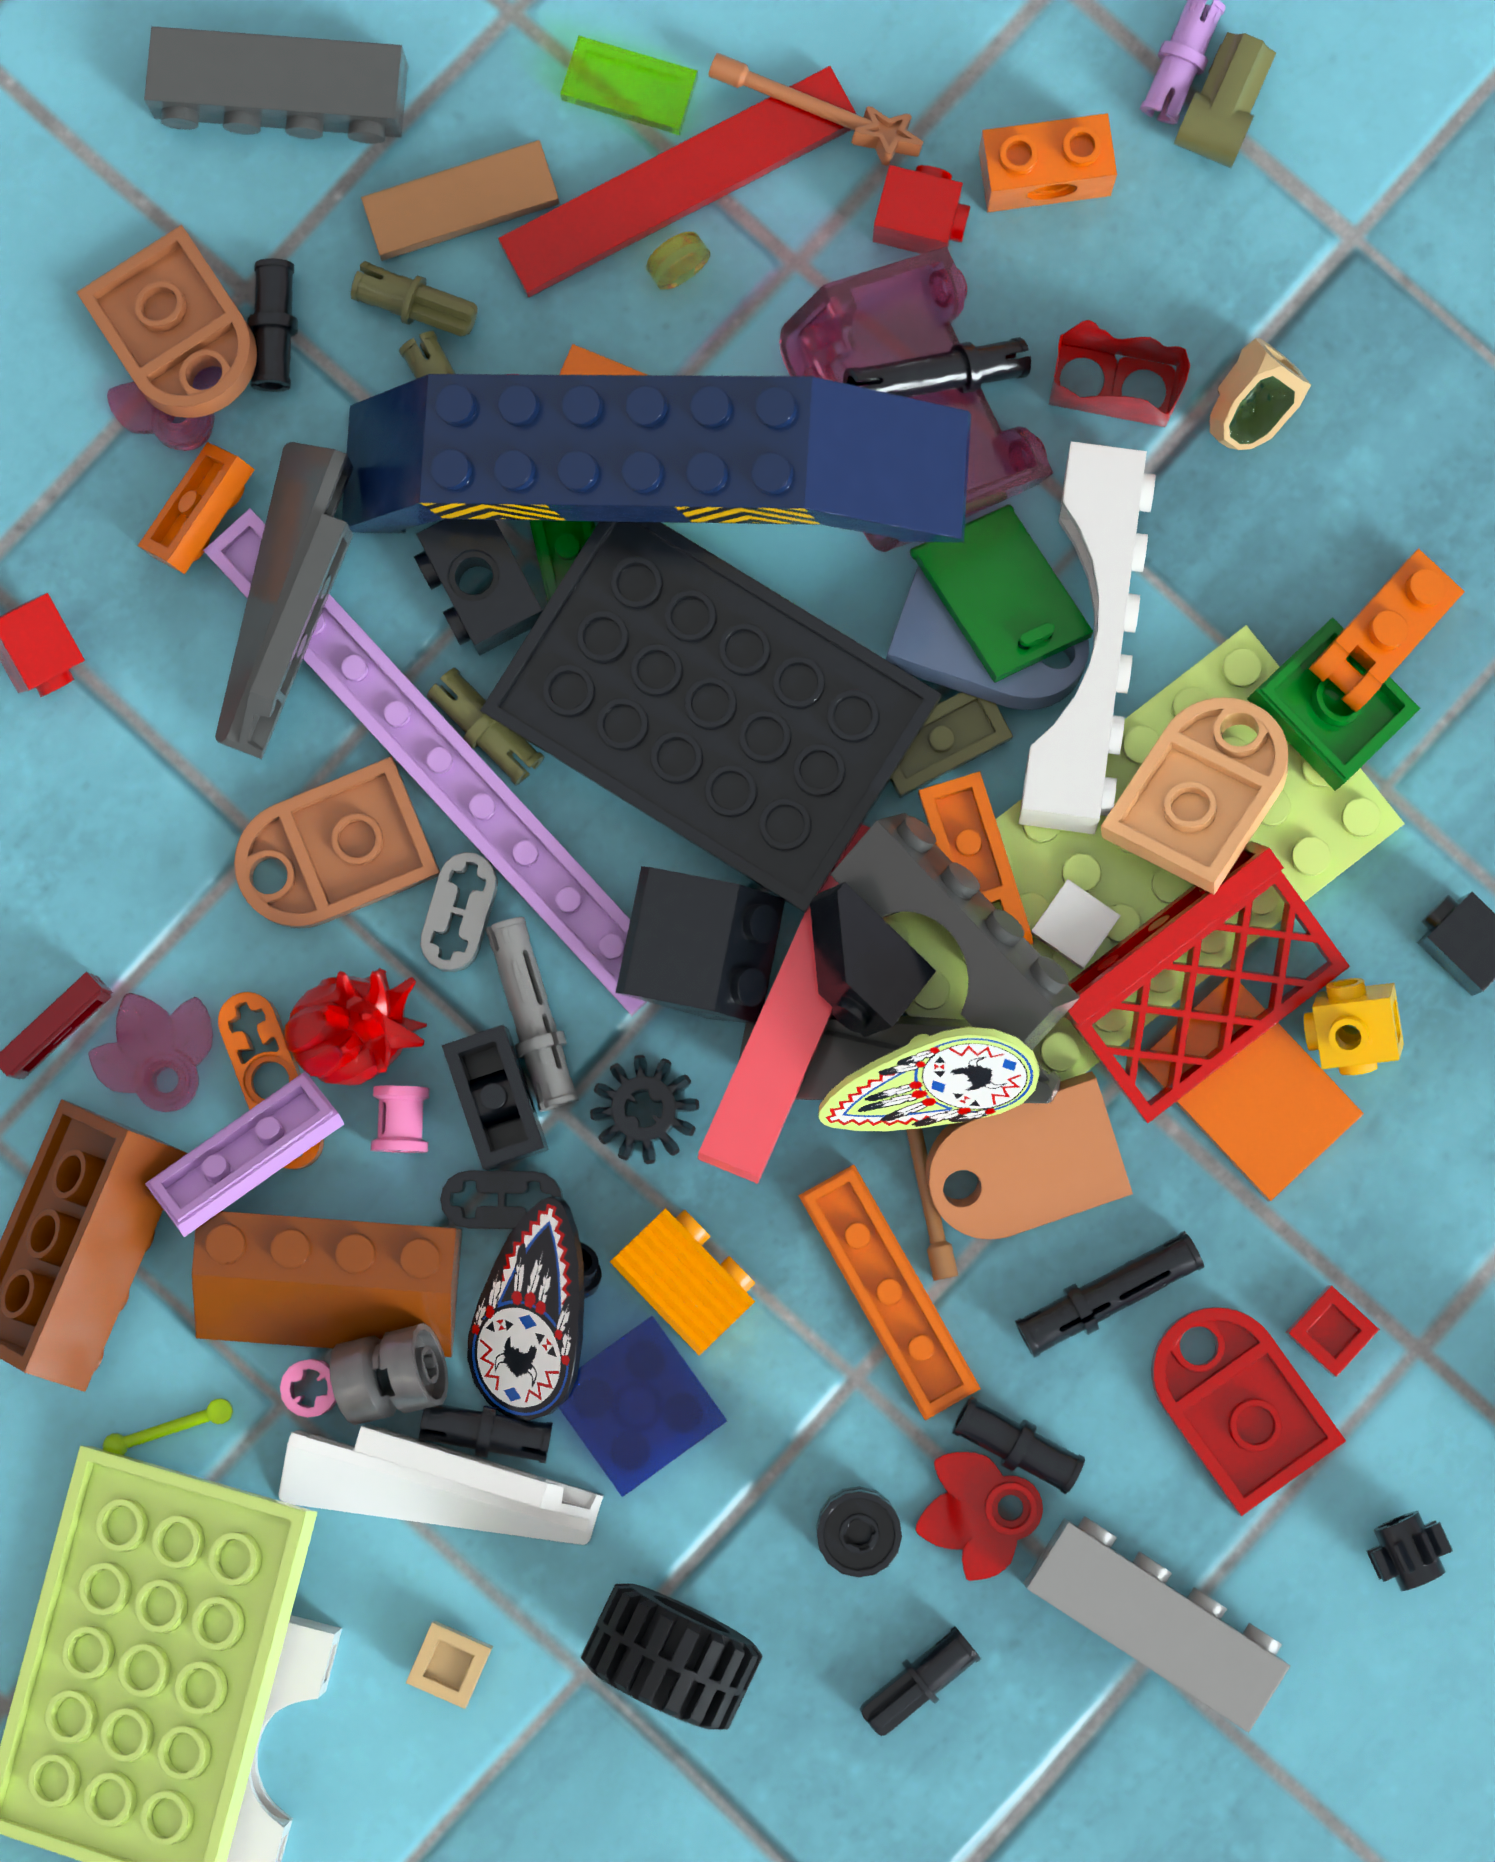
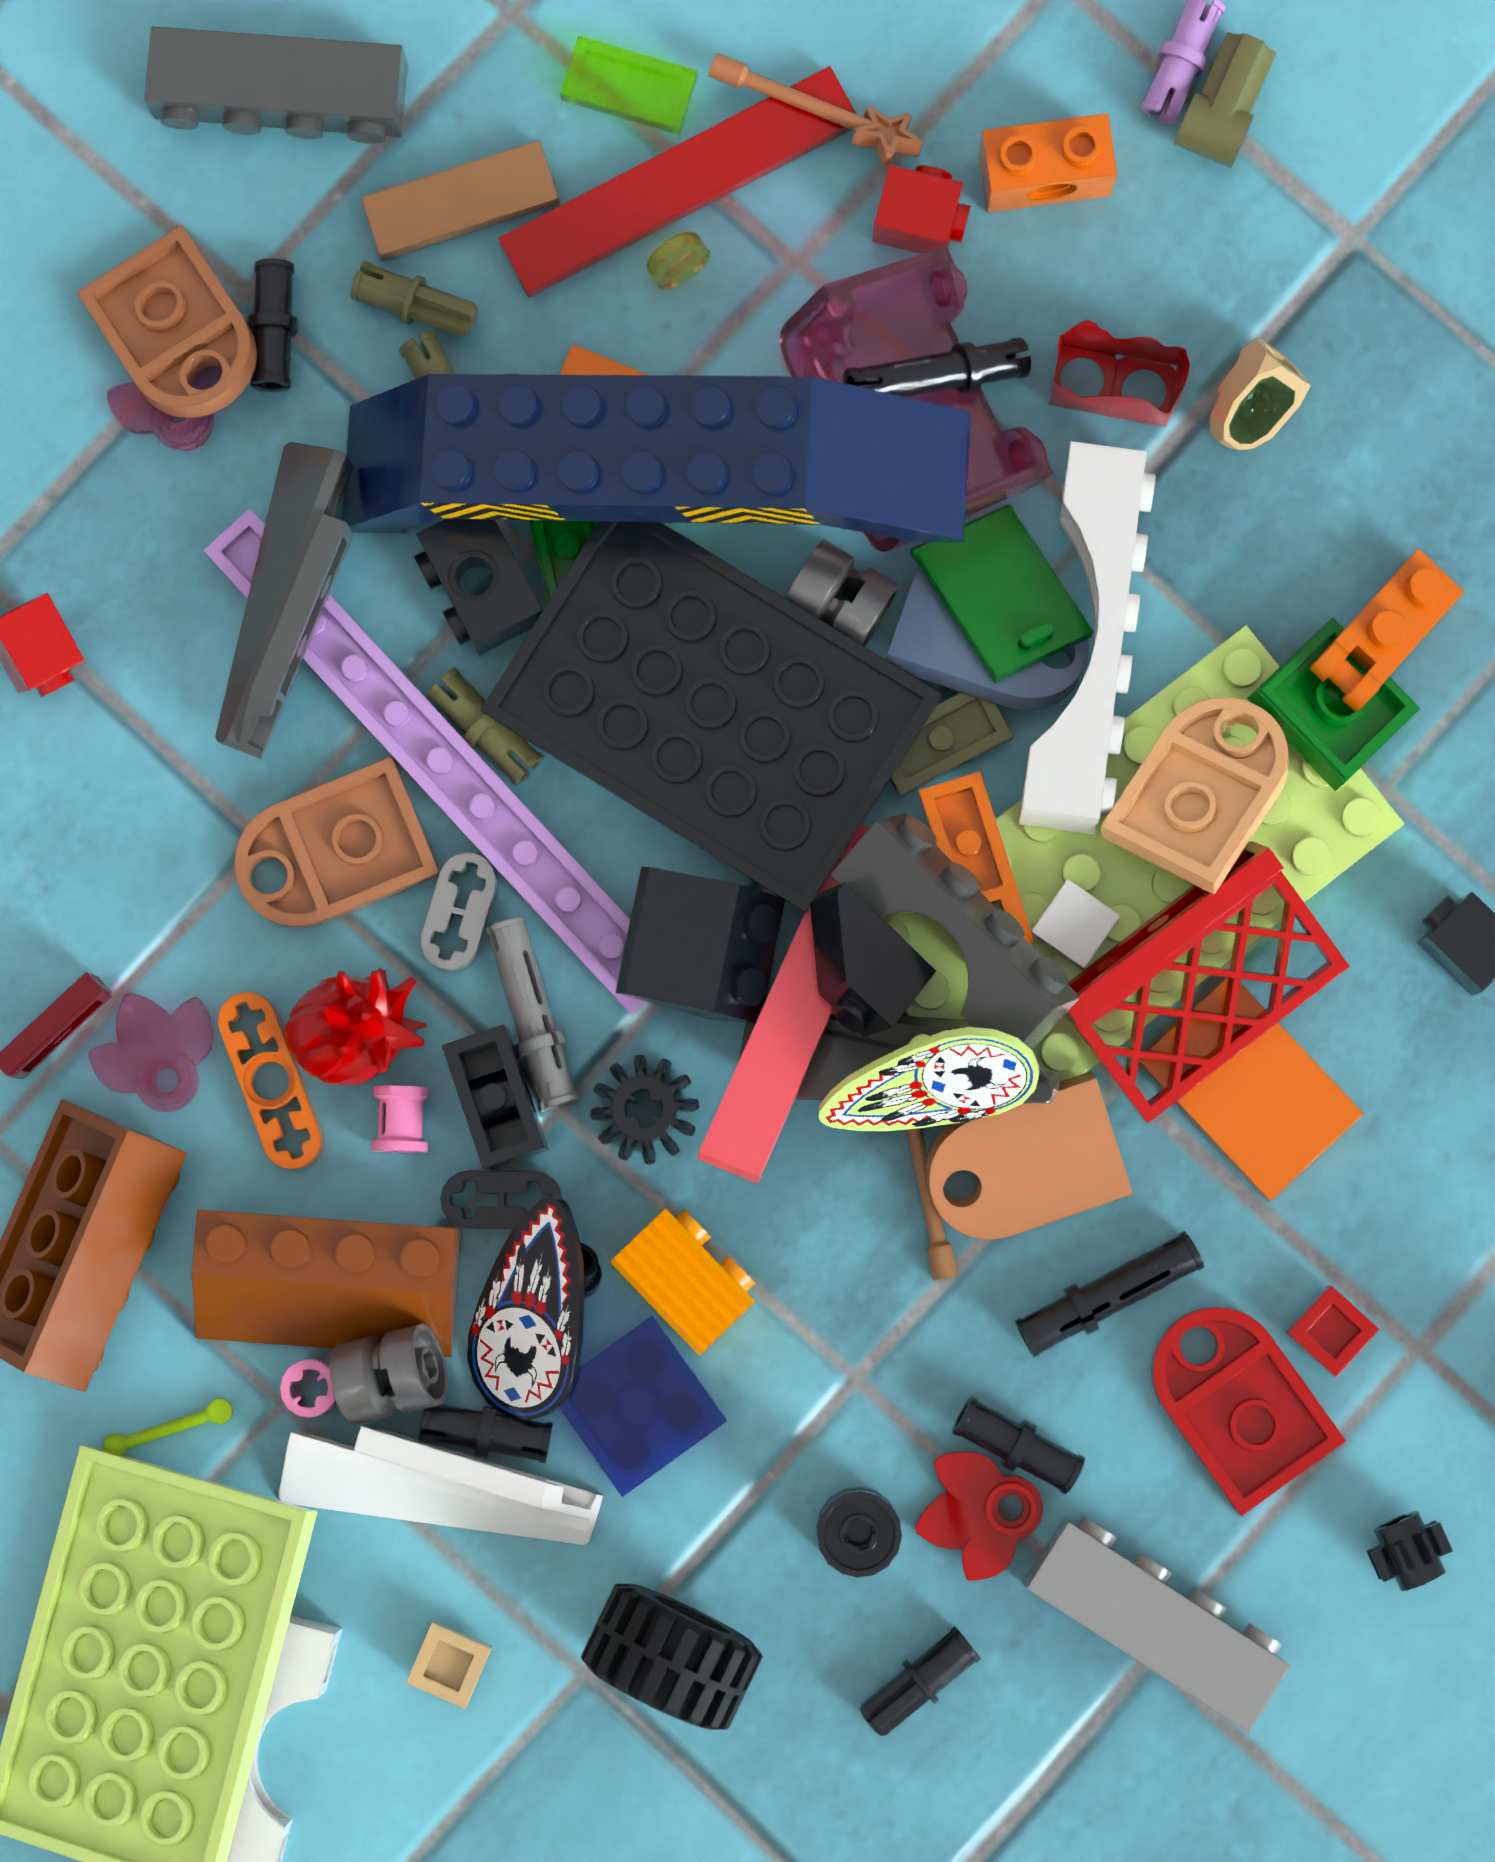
(196, 508): orange plate -> none
(244, 1153): lavender tile -> none
(832, 573): none -> flat silver wheel
(889, 1292): orange tile -> none
(1367, 1008): yellow brick -> none

